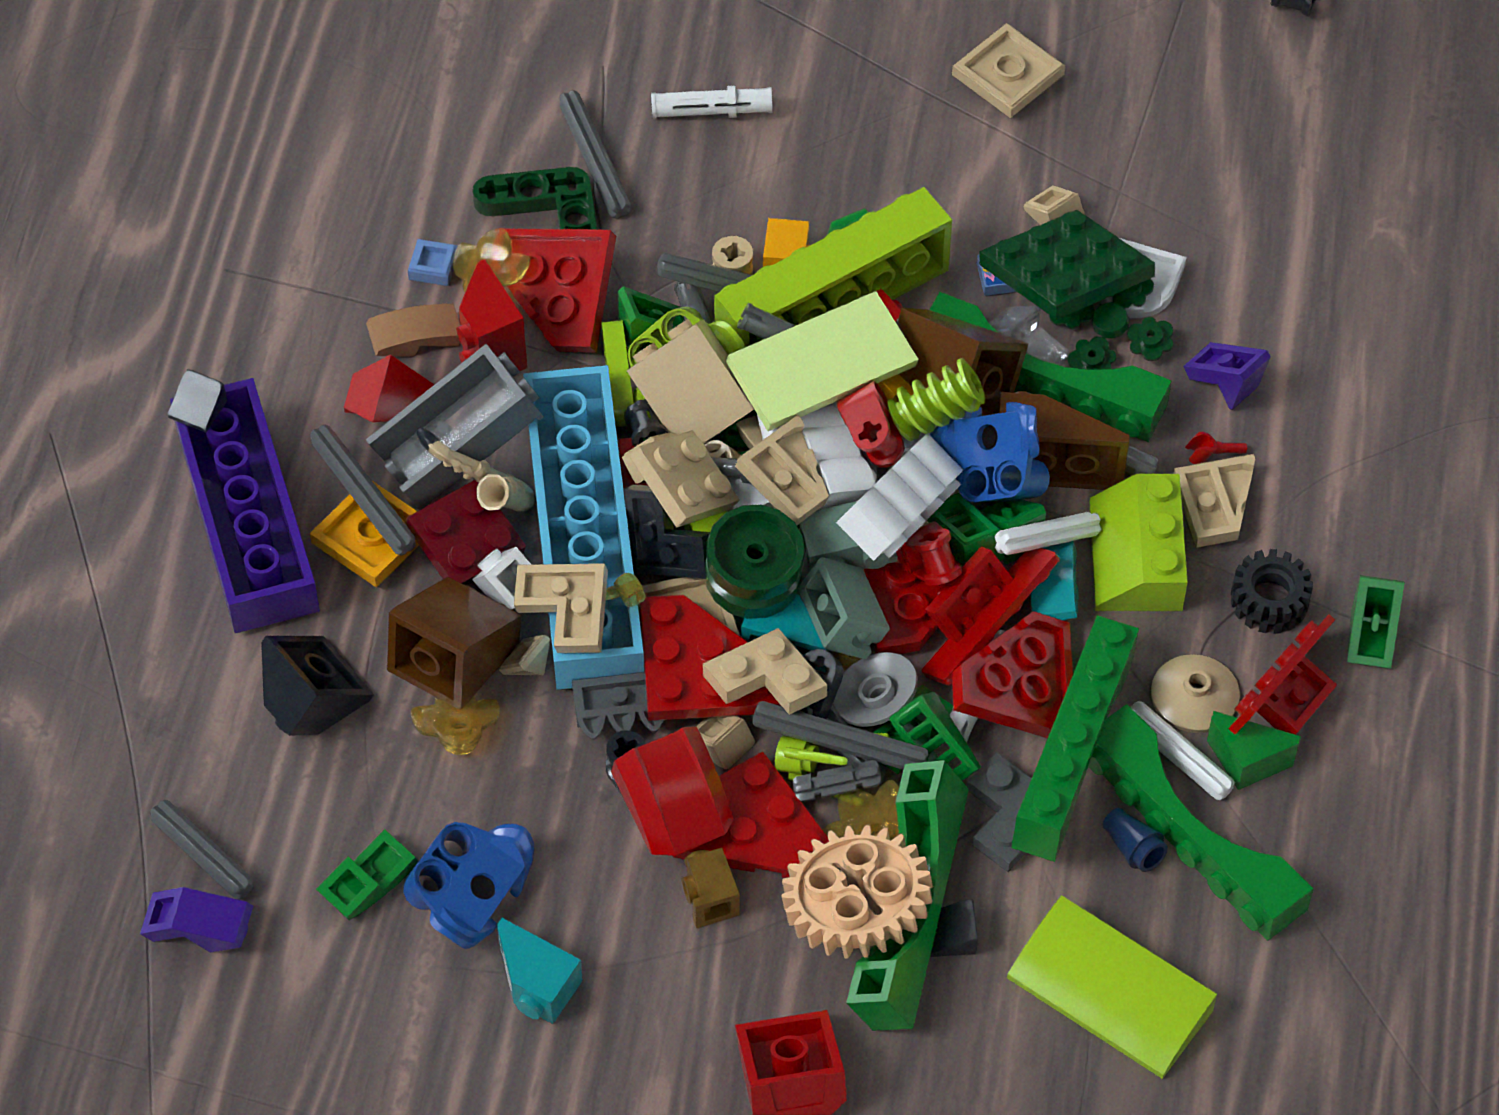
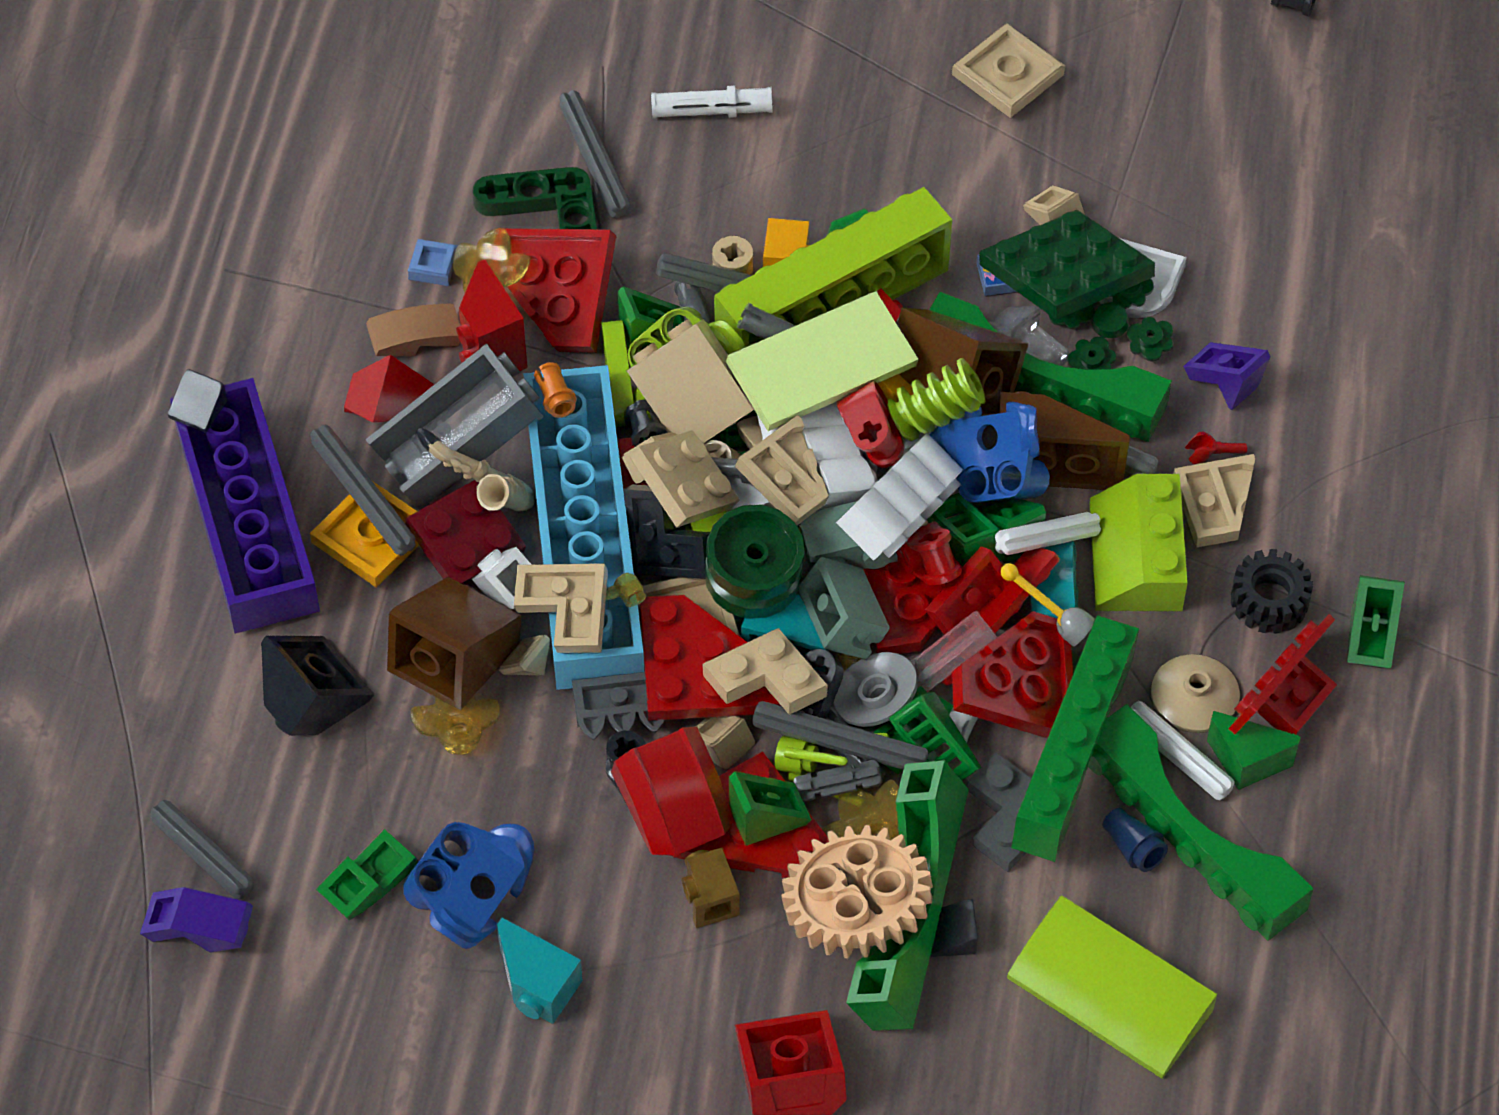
(558, 398): none -> orange pin
(765, 806): none -> green slope
(952, 650): none -> clear tile
(1071, 623): none -> hinge

